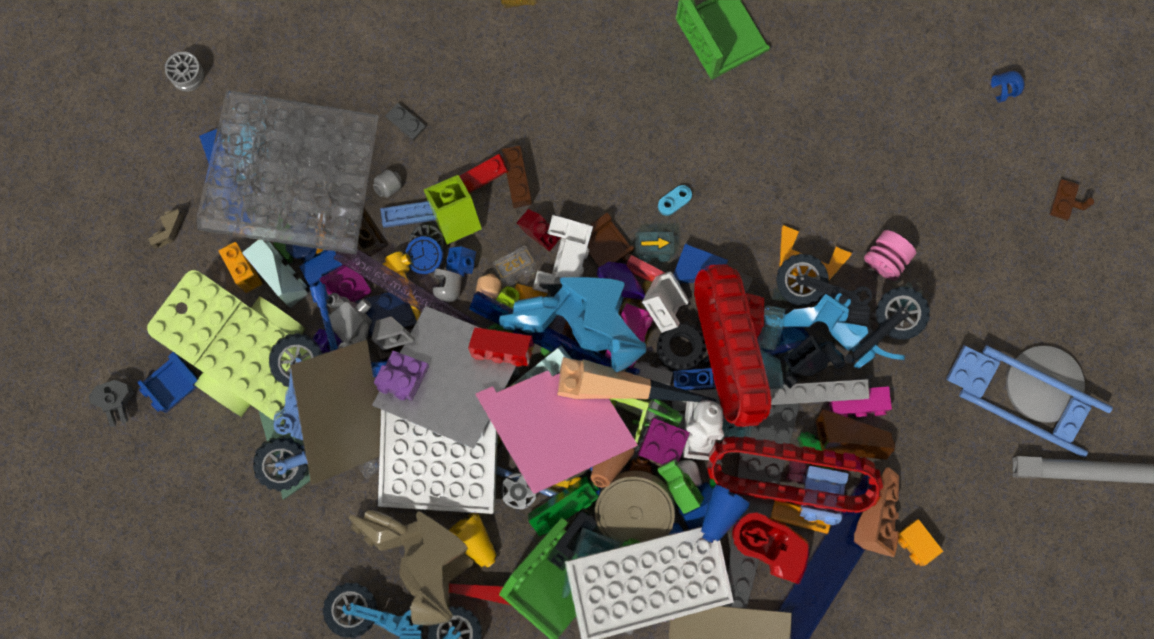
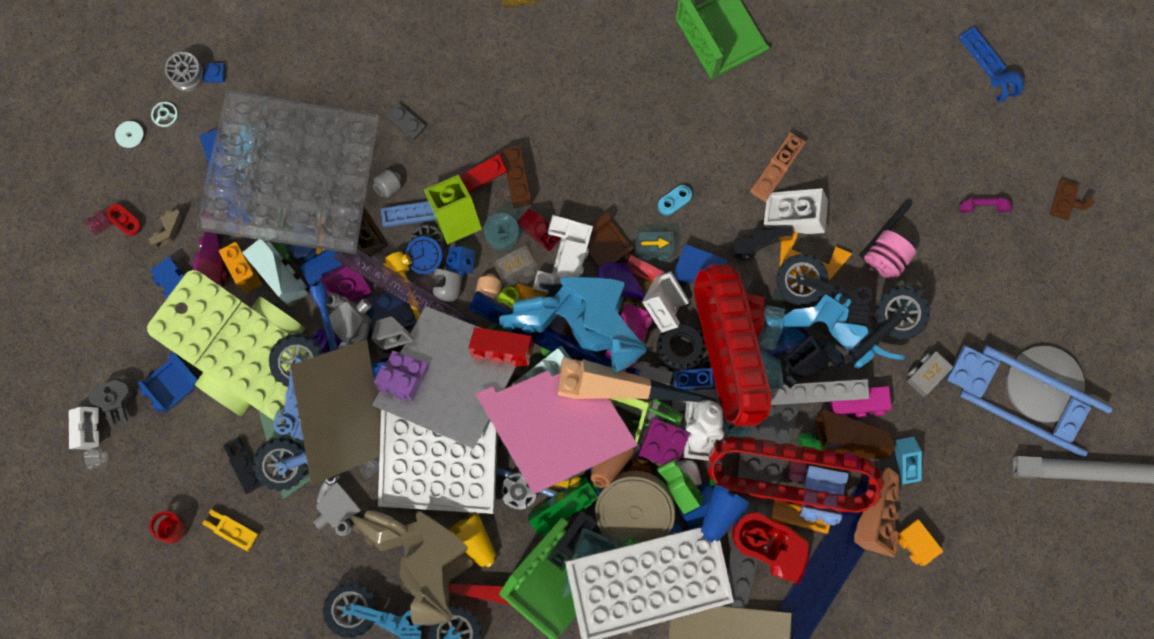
(83, 428): none -> white brick
(95, 225): none -> clear pink wheel
(95, 458): none -> clear hat
(124, 130): none -> light aqua piece
(124, 221): none -> red plate
(159, 118): none -> light aqua piece
(167, 275): none -> blue brick
(170, 529): none -> red helmet
(209, 260): none -> magenta wedge
(214, 72): none -> blue plate
(232, 531): none -> yellow hinge
(243, 467): none -> black hinge
(335, 507): none -> light grey torso
(499, 223): none -> clear light blue wheel
(747, 247): none -> black slope
(777, 167): none -> nougat slope
(800, 210): none -> white slope
(889, 225): none -> black bar
(909, 460): none -> medium azure slope
(929, 373): none -> light grey brick
(968, 206): none -> magenta bar
(982, 52): none -> blue tile

